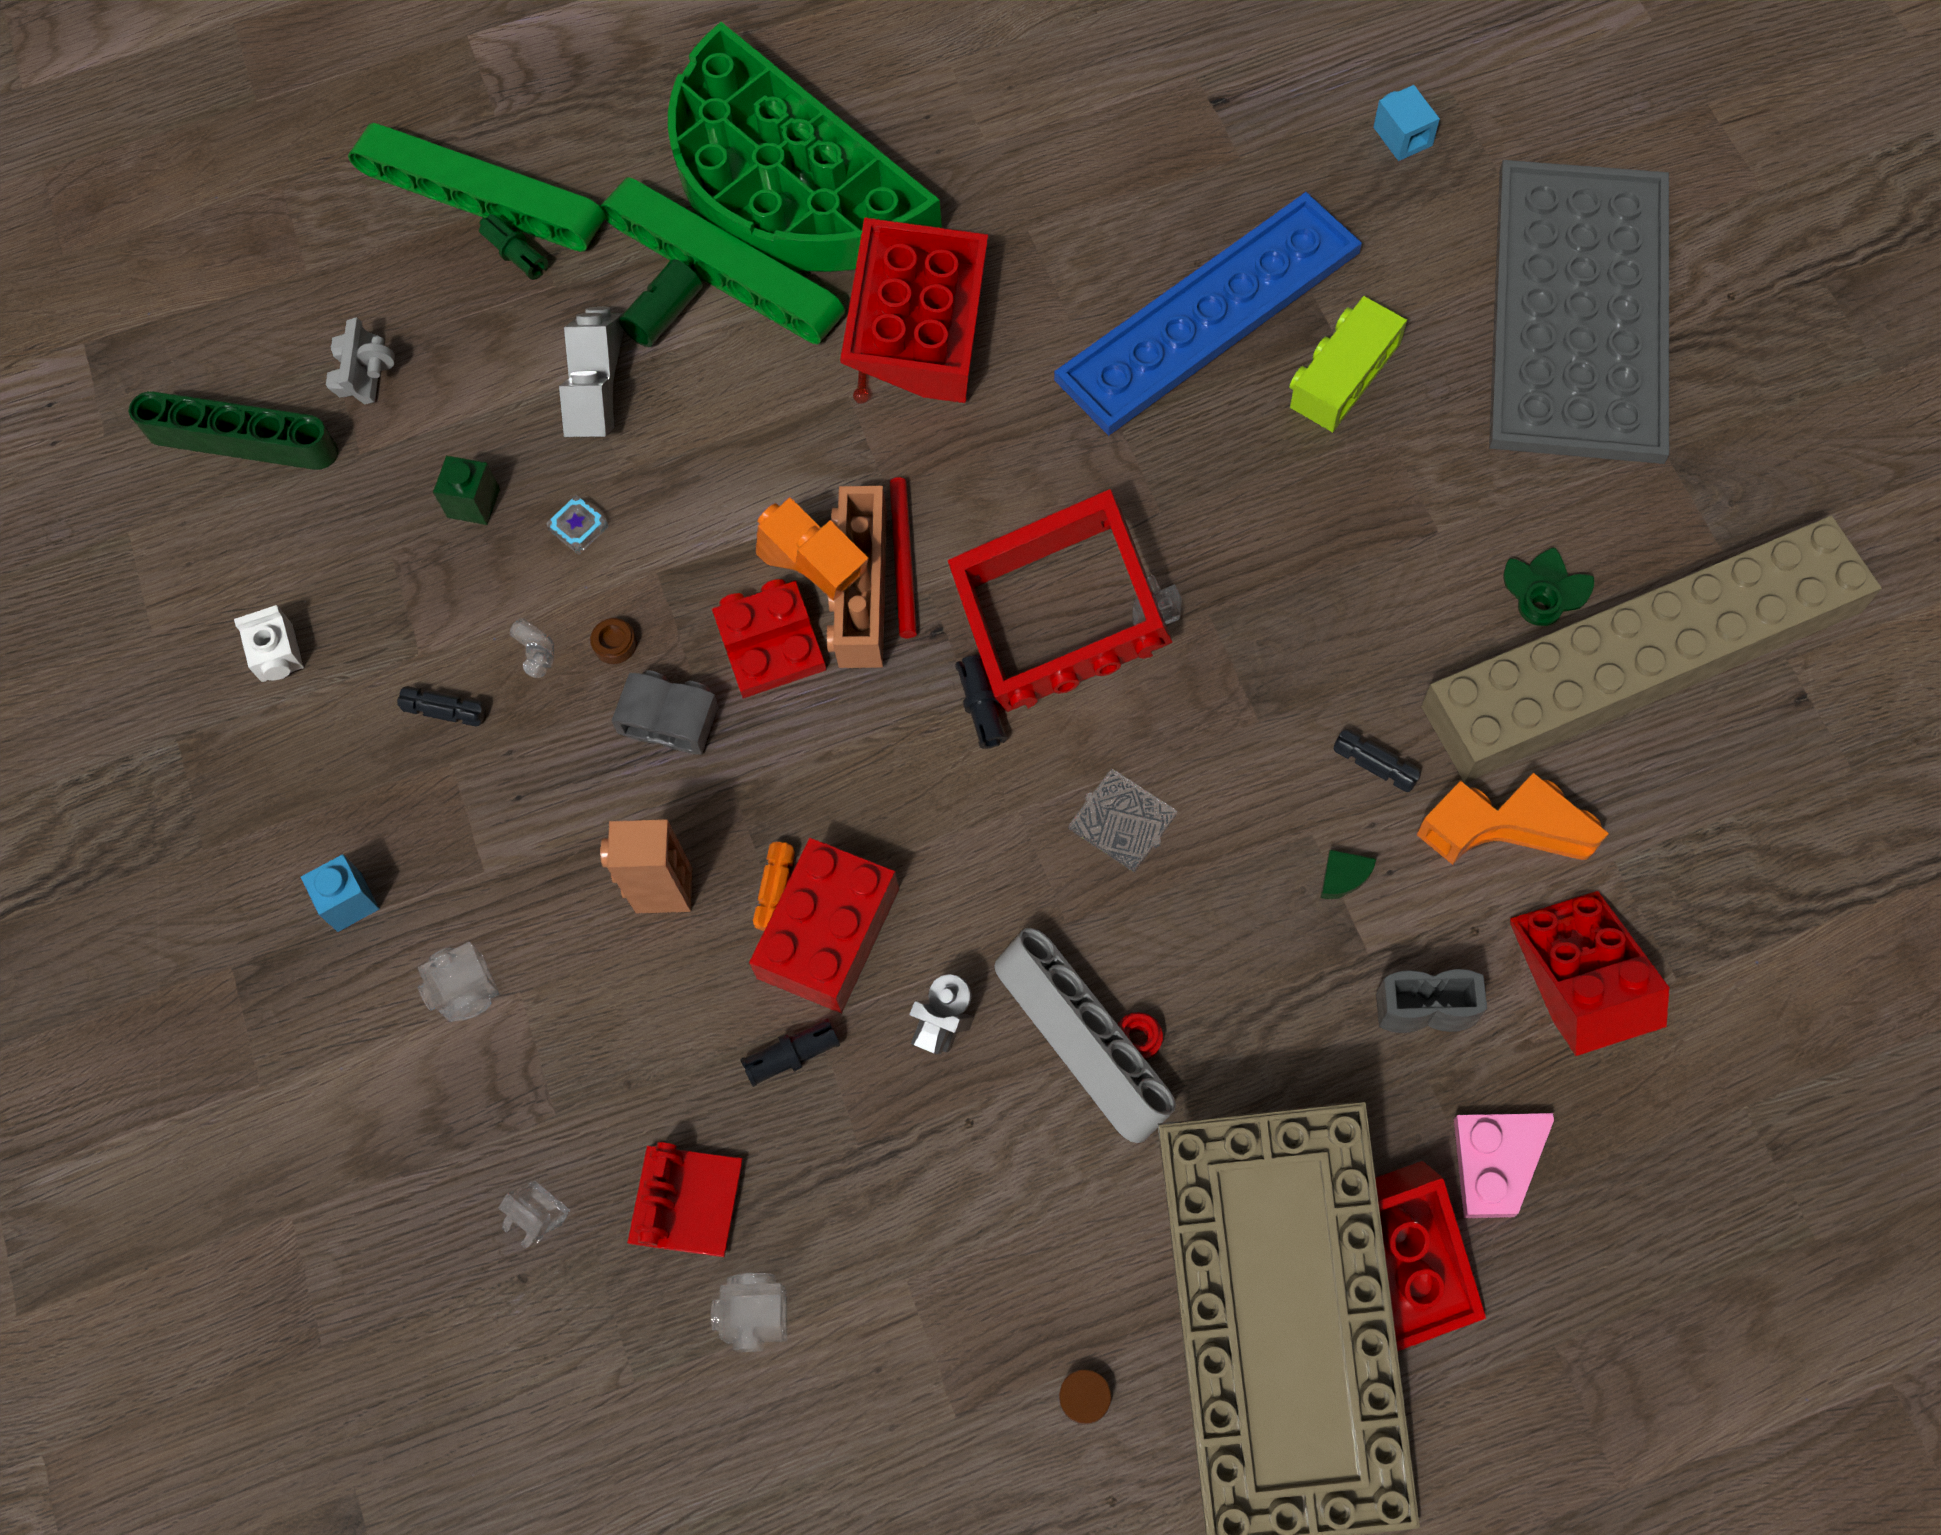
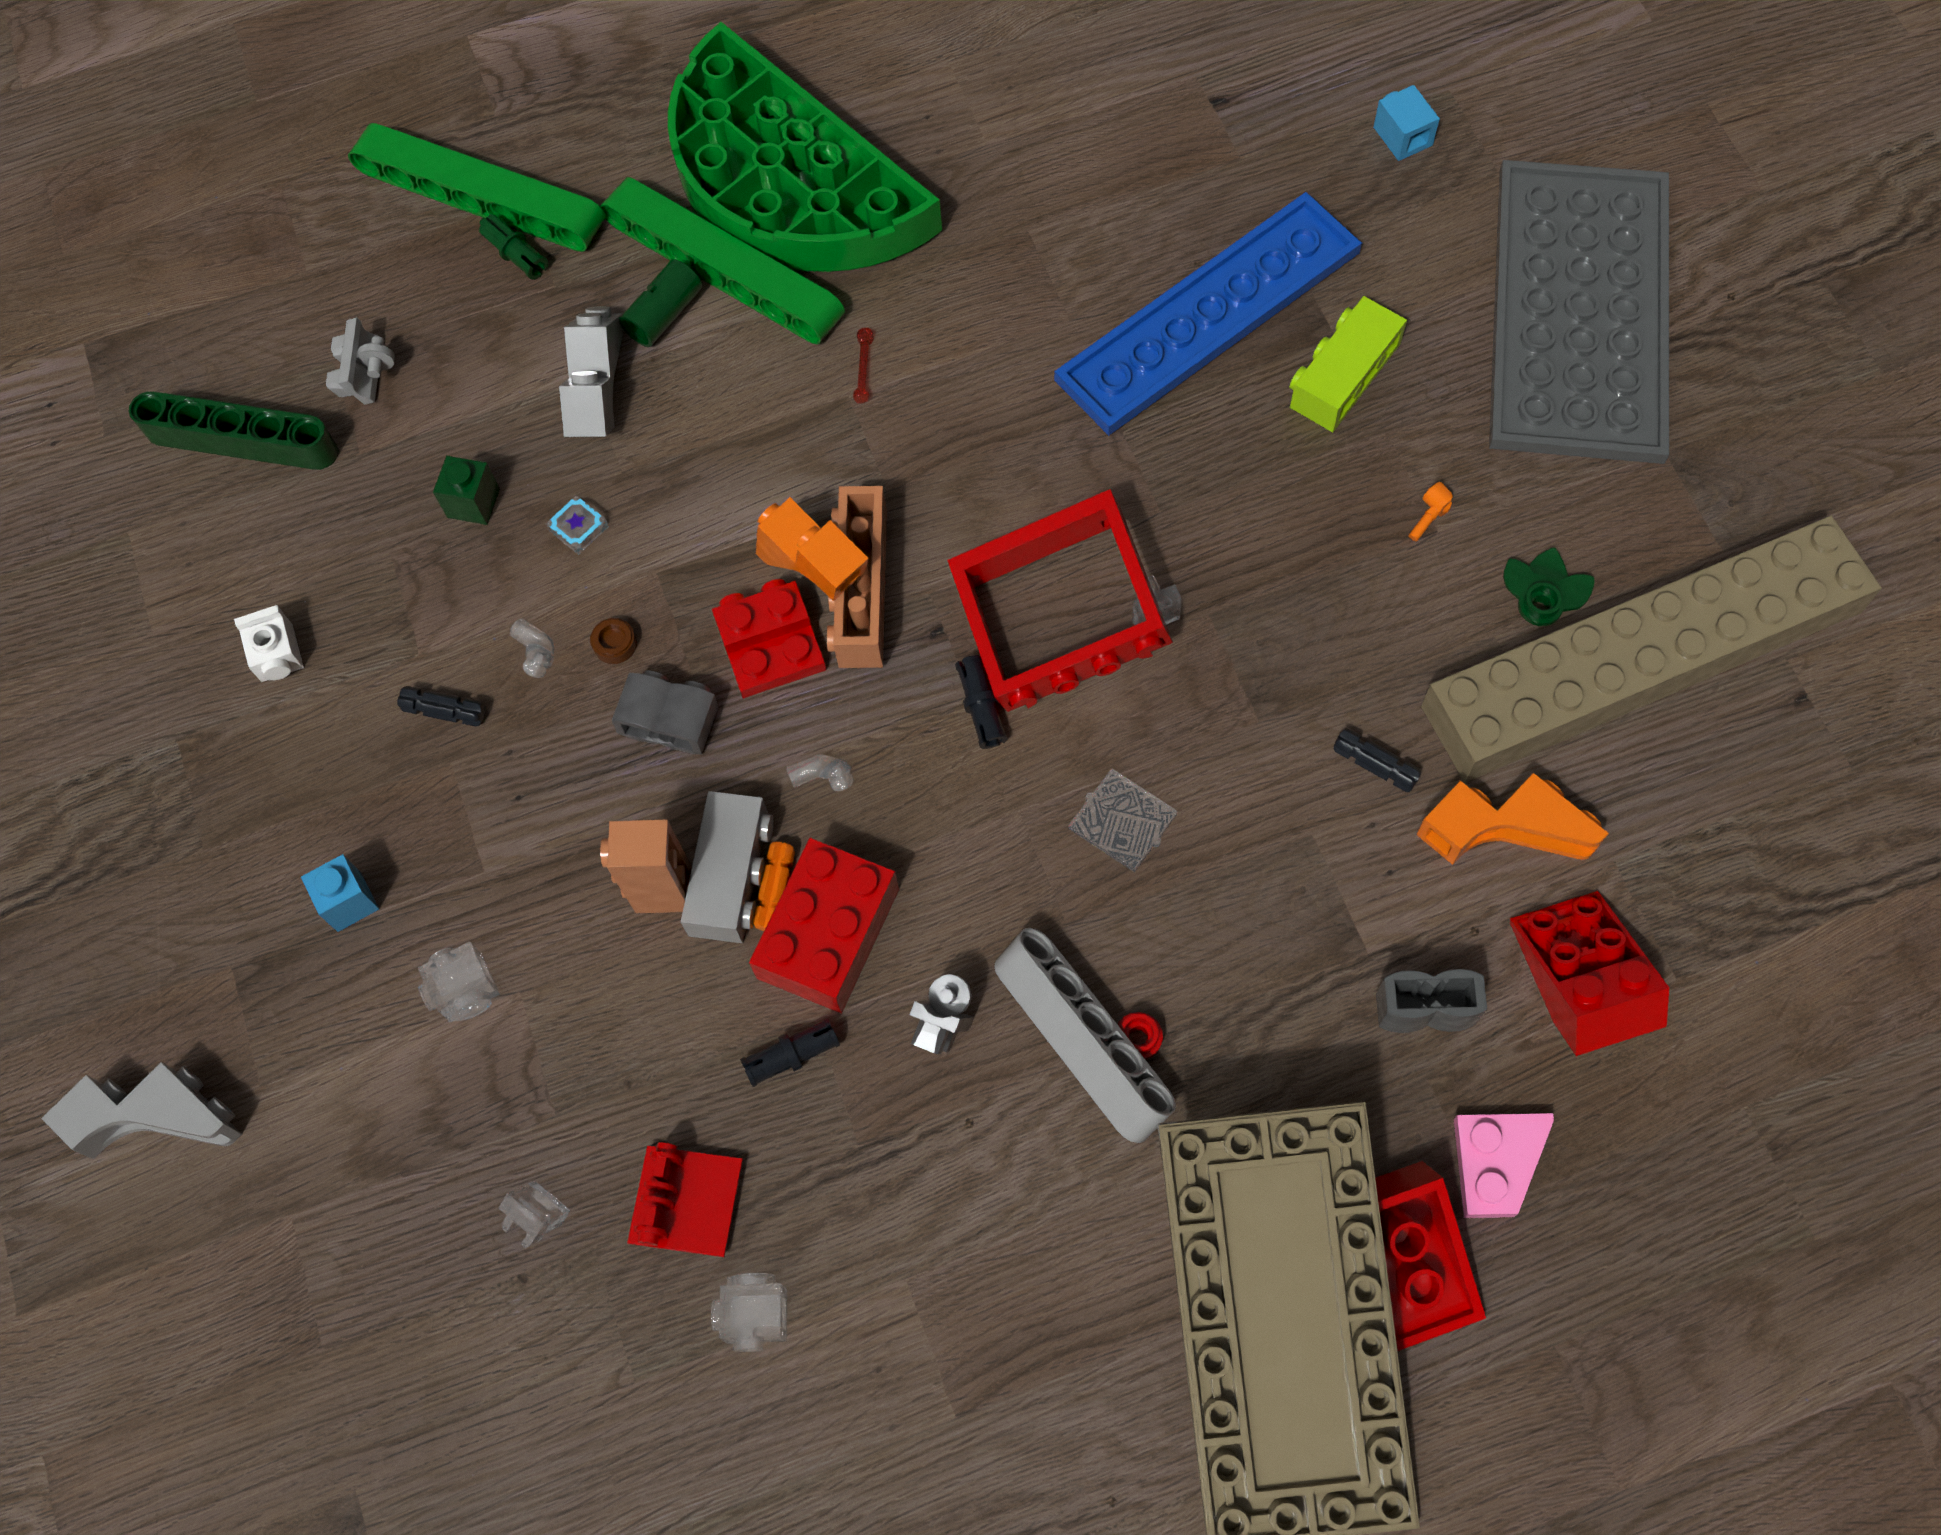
(163, 1102): none -> light grey arch
(726, 867): none -> light grey brick
(823, 767): none -> clear arm
(903, 558): red bar -> none
(915, 307): red slope -> none
(1085, 1397): reddish brown tile -> none
(1345, 874): dark green tile -> none
(1439, 501): none -> orange hand

